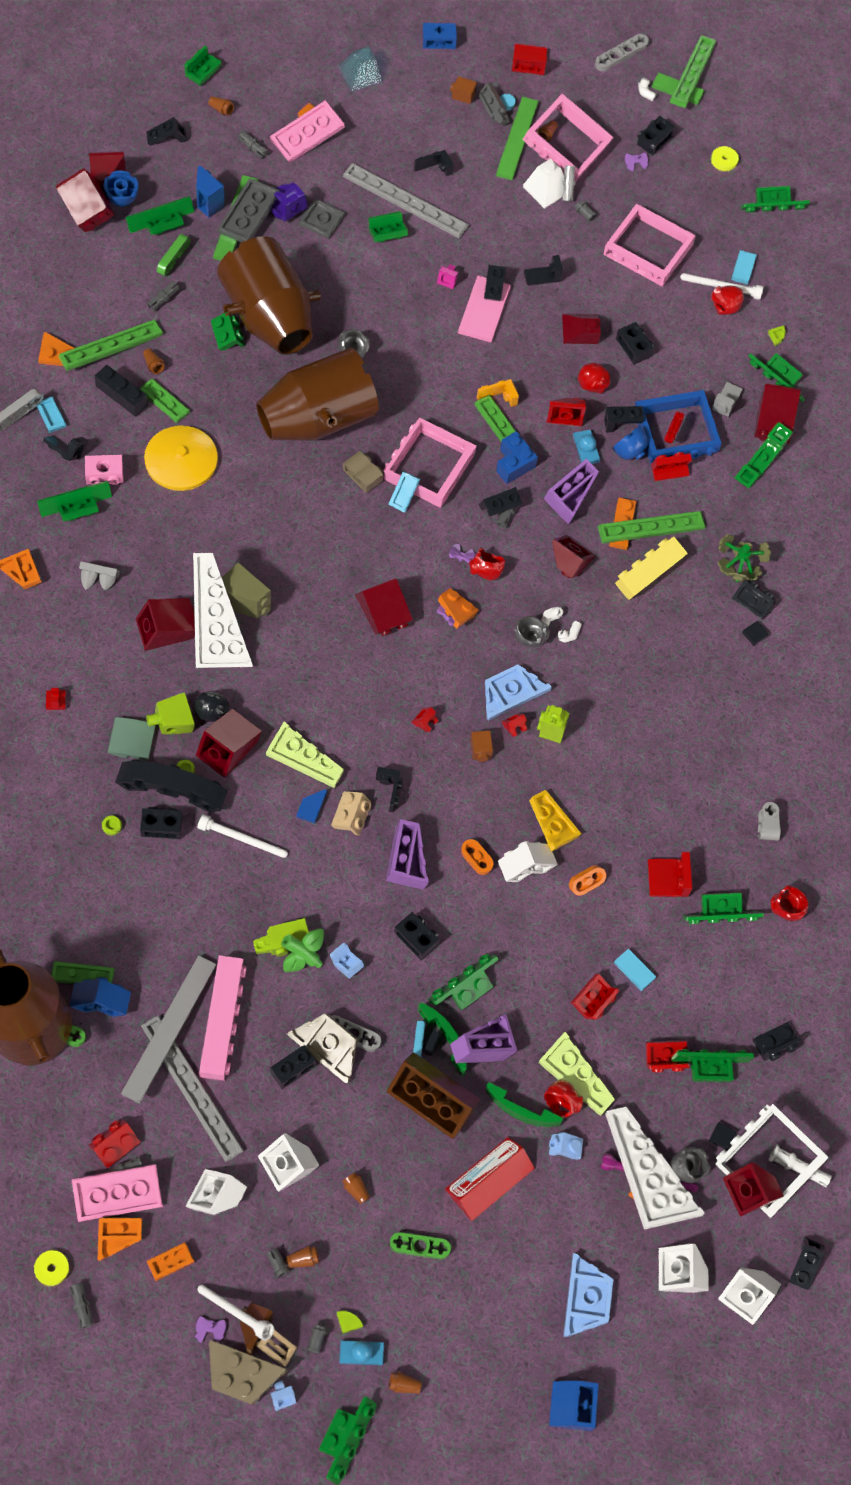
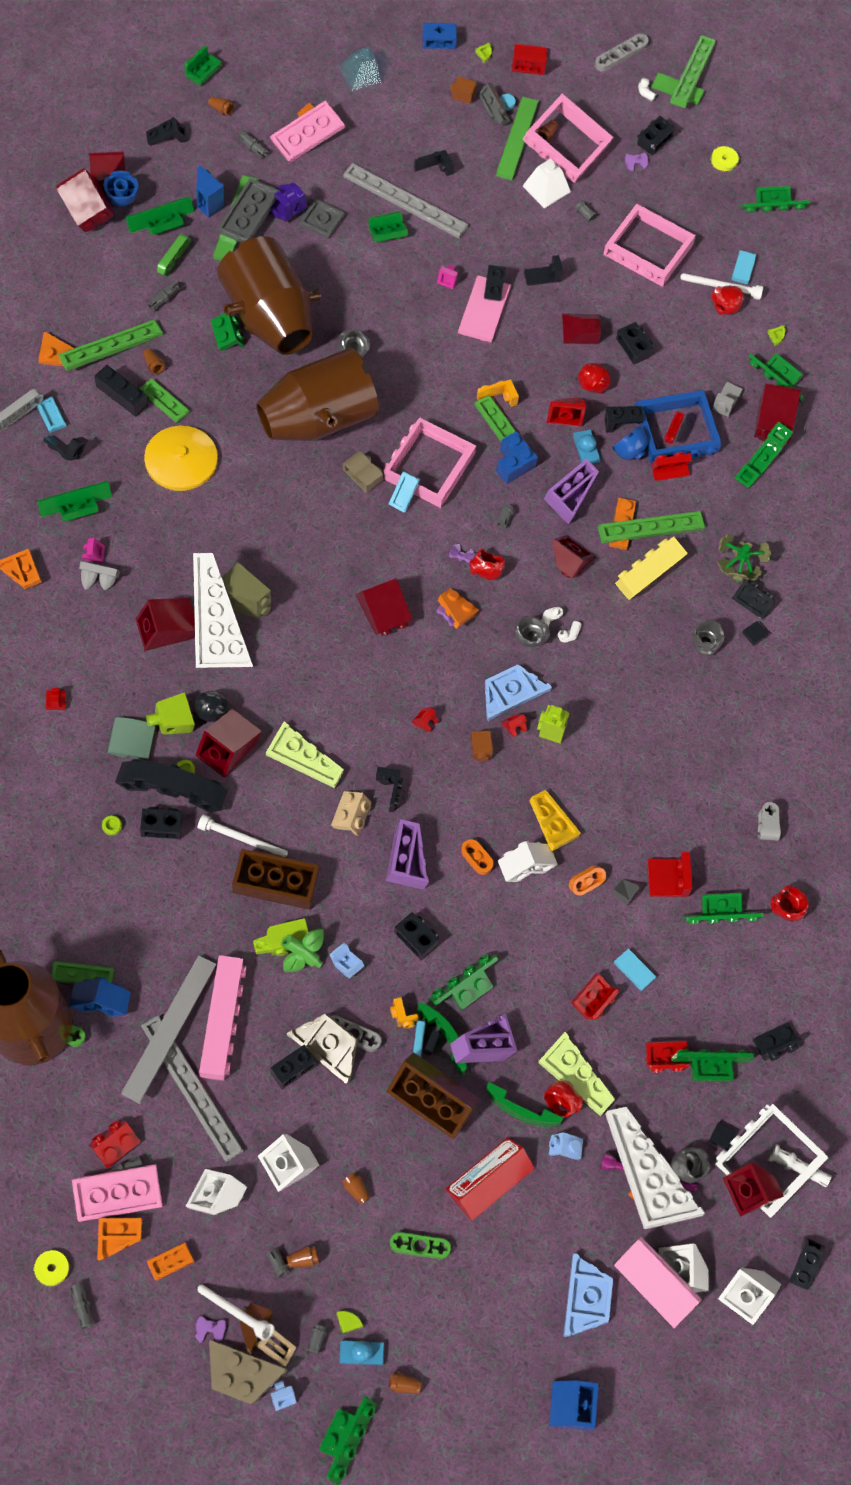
(95, 551): none -> dark pink tile
(96, 464): bright pink brick -> none
(275, 879): none -> reddish brown brick
(311, 806): blue tile -> none
(398, 1012): none -> light orange bracket
(484, 52): none -> lime tile
(501, 502): black bracket -> none
(568, 183): light grey pin -> none
(625, 891): none -> dark grey slope
(658, 1282): none -> bright pink tile
(708, 637): none -> flat silver hair

